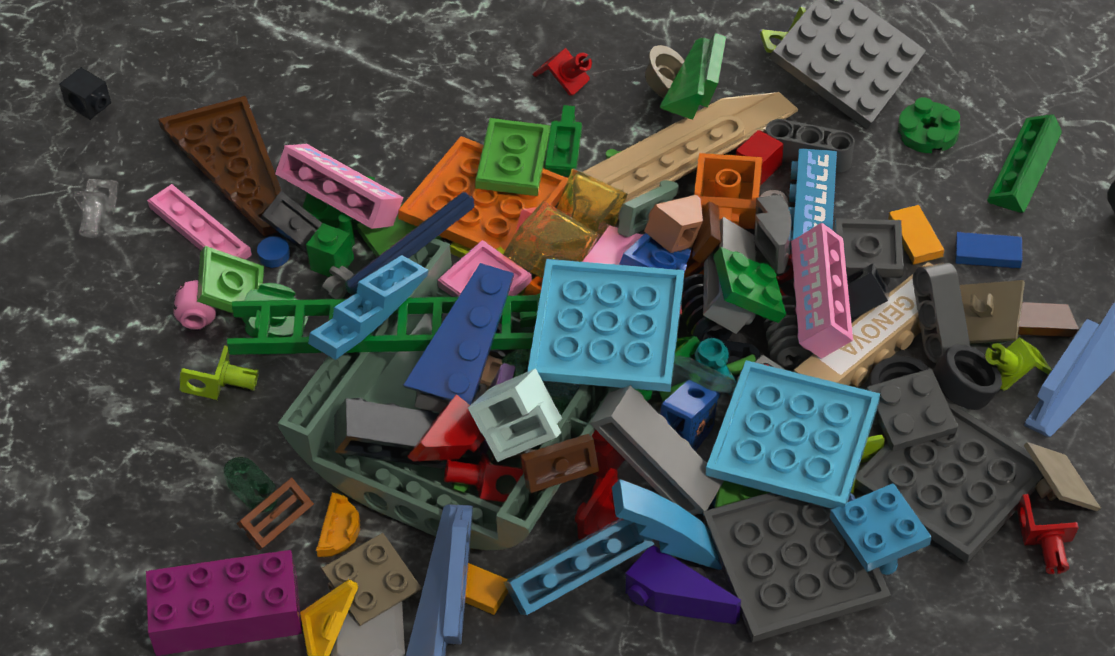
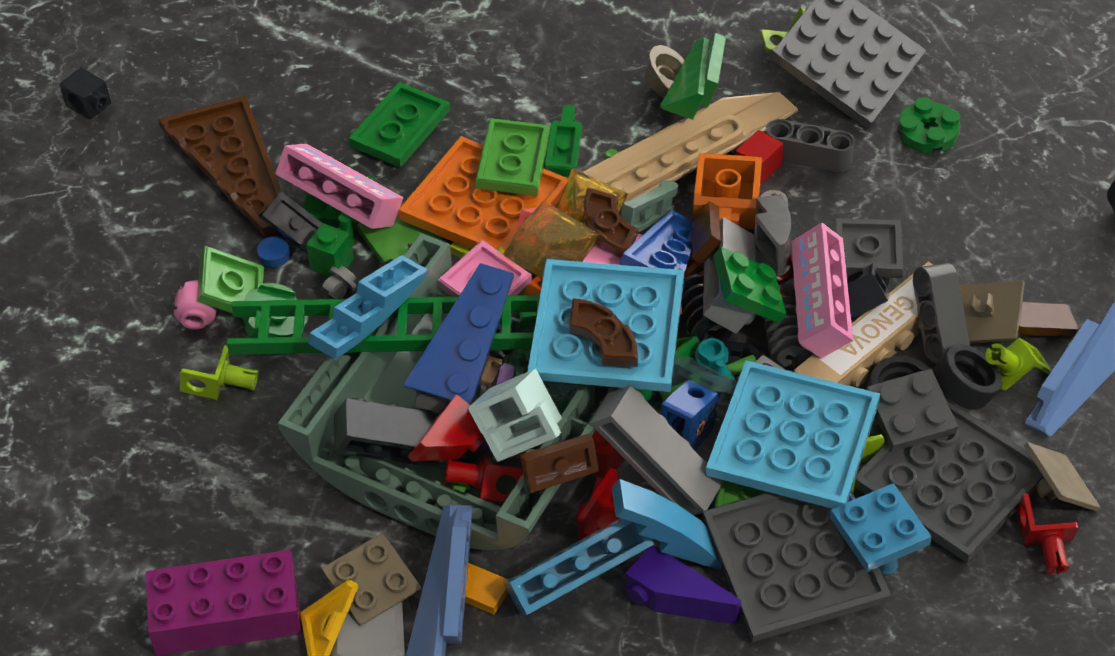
(95, 204): clear bracket -> none
(196, 223): bright pink tile -> none
(253, 532): dark orange tile -> none
(255, 480): clear green beam -> none
(339, 527): light orange tile -> none
(399, 124): none -> green plate
(417, 238): dark blue axle -> none
(567, 70): red bracket -> none
(603, 218): none -> reddish brown tile
(605, 331): none -> reddish brown tile
(675, 223): nougat slope -> none
(814, 190): dark azure brick -> none
(917, 235): light orange tile -> none
(988, 250): blue tile -> none
(1025, 163): green slope -> none

